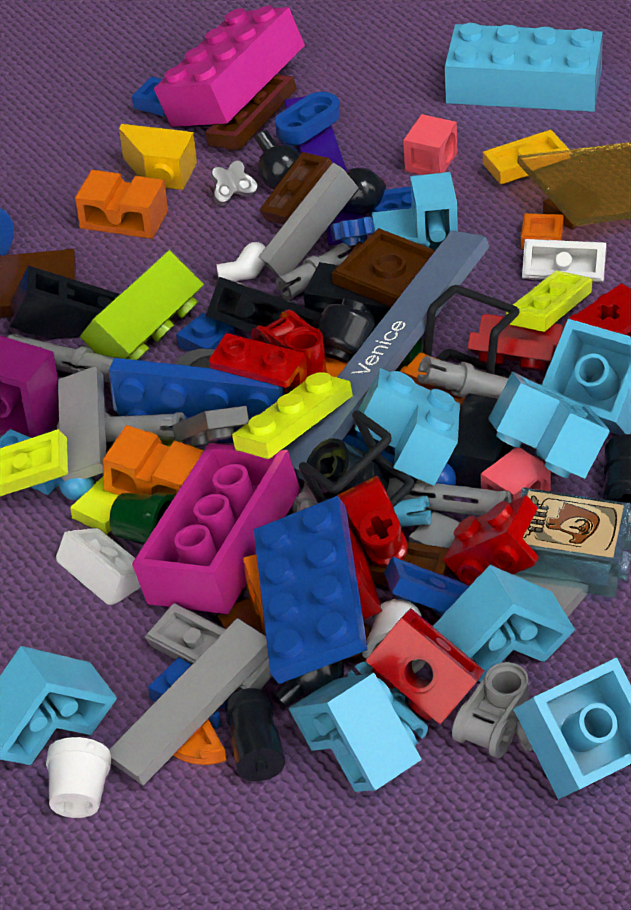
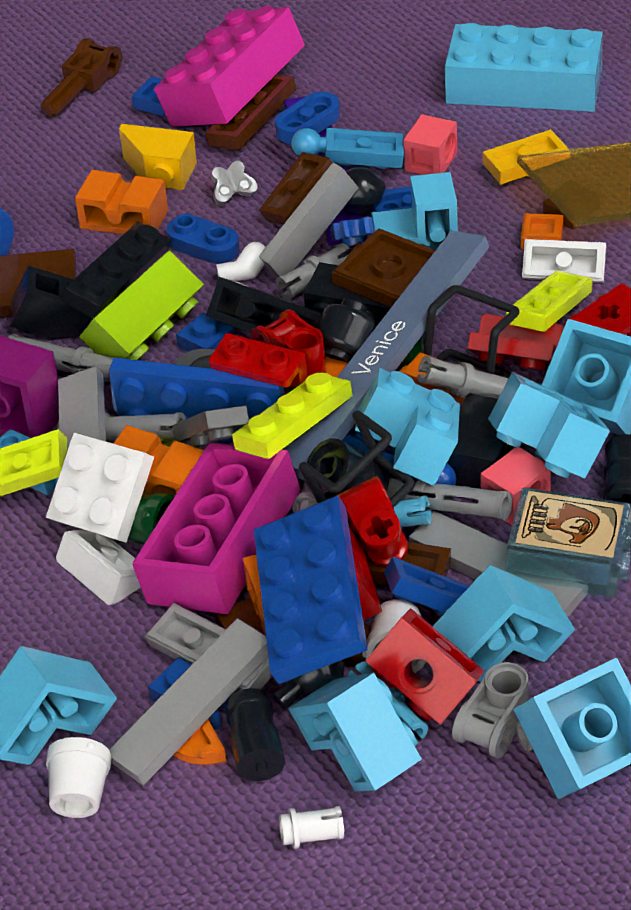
(84, 69): none -> reddish brown connector
(100, 487): none -> white plate
(116, 269): none -> black plate
(203, 239): none -> blue plate
(275, 159): black piece -> none
(310, 826): none -> white pin
(352, 146): none -> dark azure plate
(493, 541): red bracket -> none

